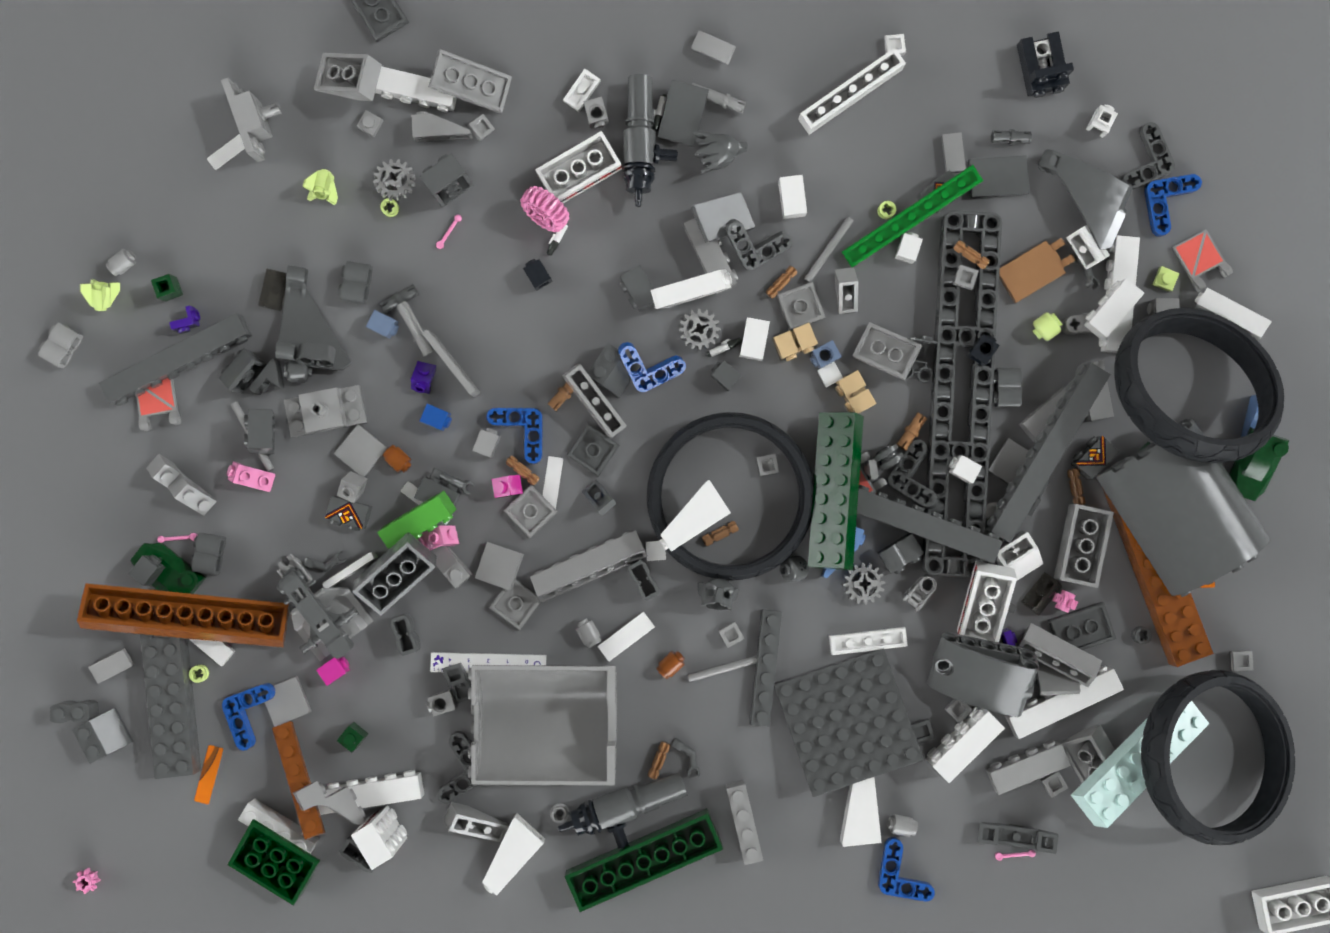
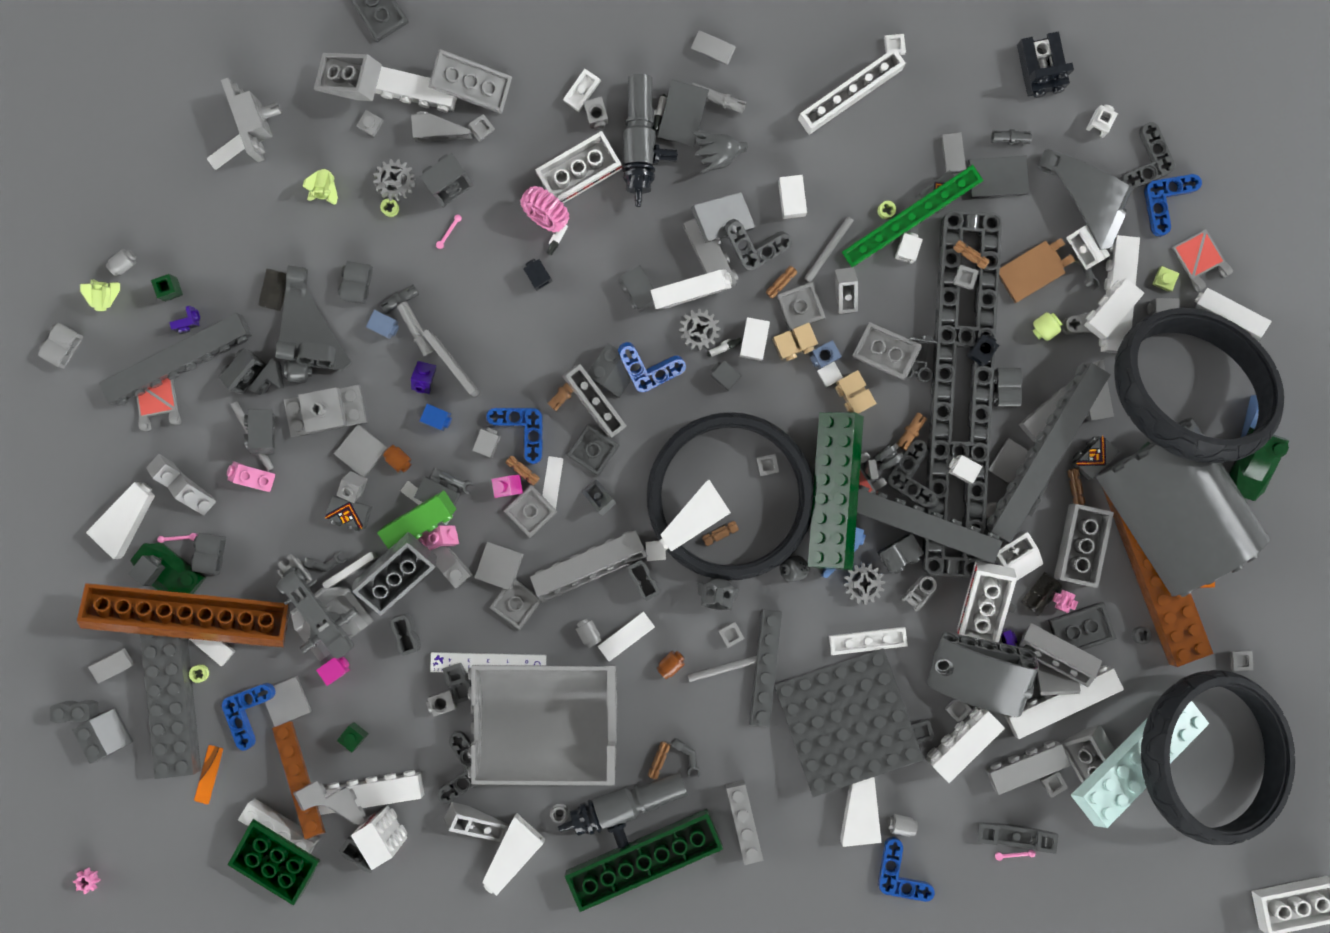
(120, 522): none -> white slope

